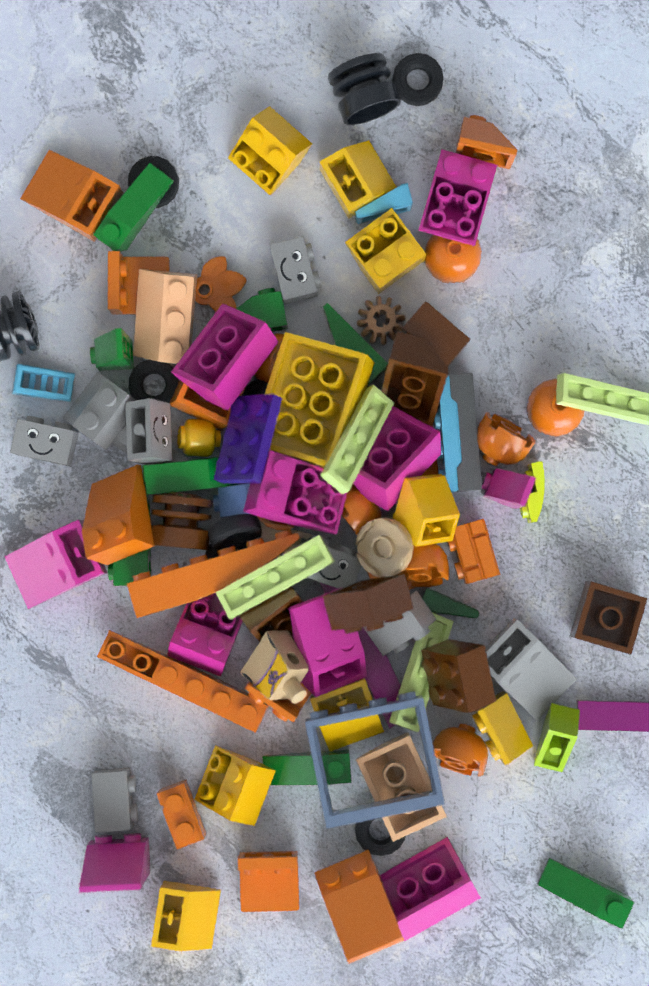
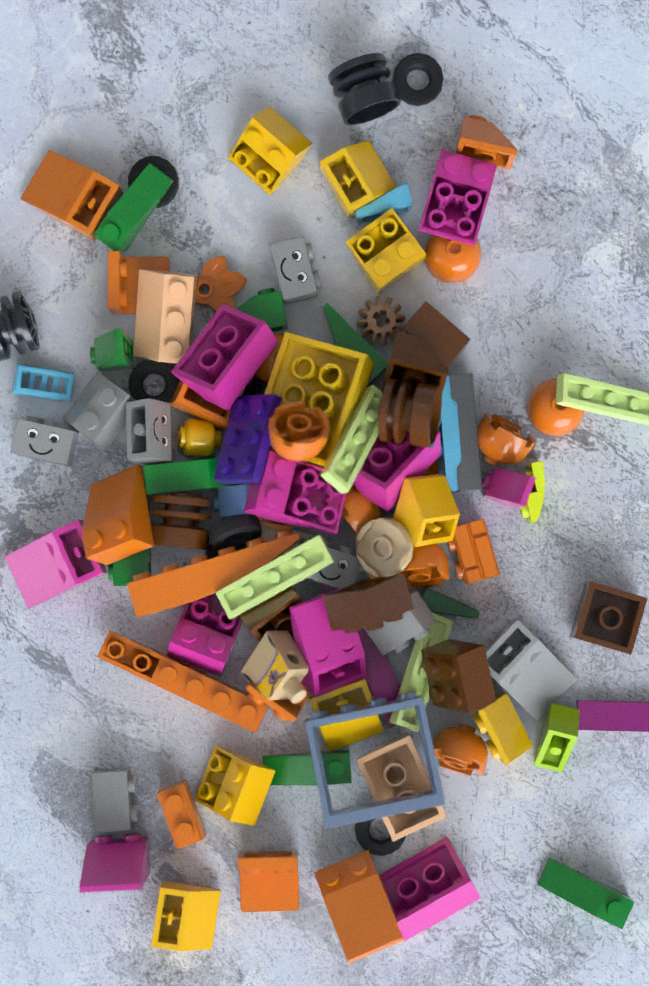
(298, 431): none -> orange cylinder
(403, 413): none -> reddish brown wheel

